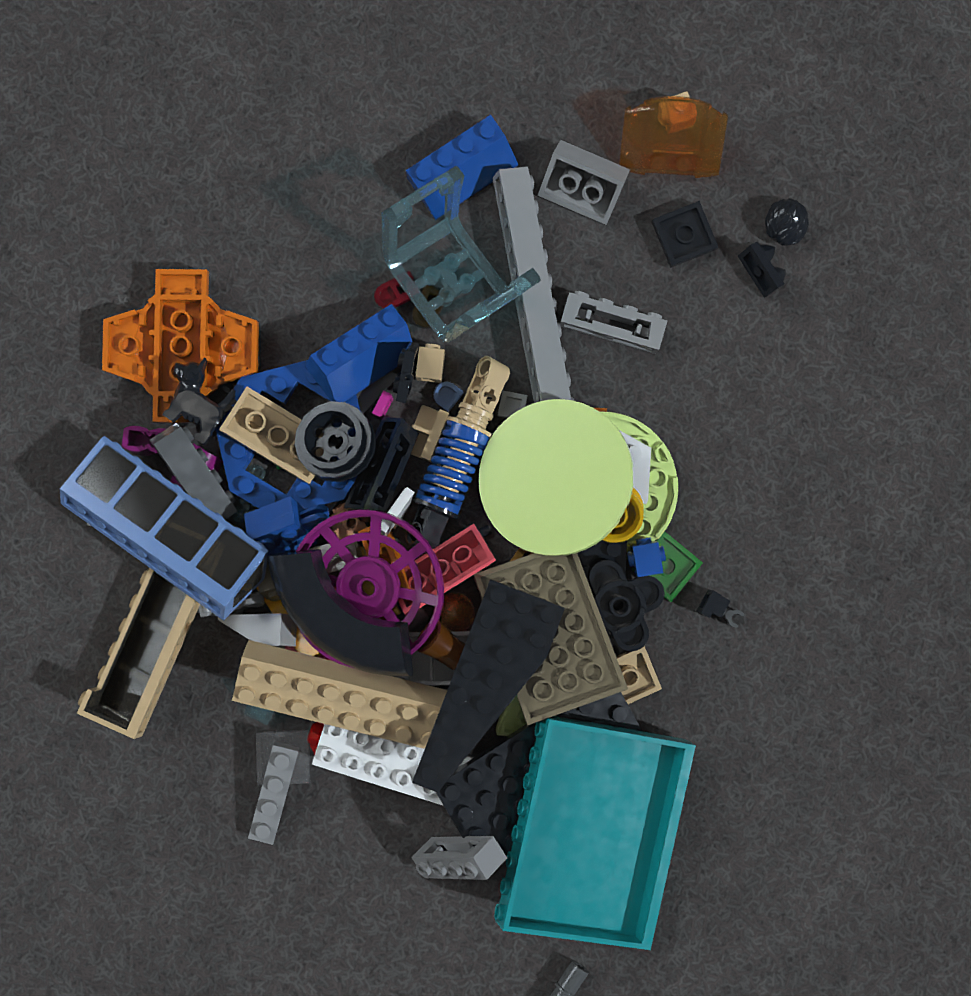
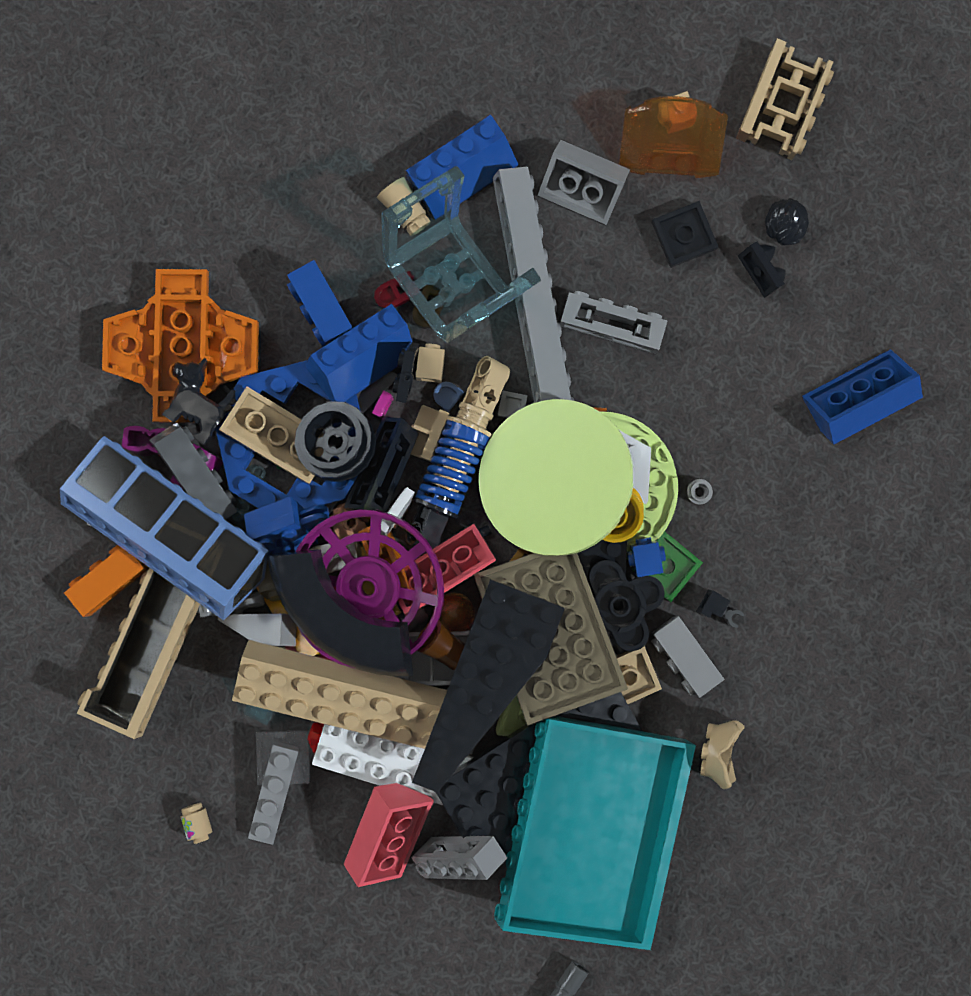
(104, 581): none -> orange brick
(196, 823): none -> tan brick
(319, 303): none -> blue brick
(387, 834): none -> coral slope
(393, 194): none -> tan plant
(686, 657): none -> light grey brick
(706, 488): none -> light grey plate
(718, 752): none -> tan brick
(766, 93): none -> tan fence
(863, 396): none -> blue slope

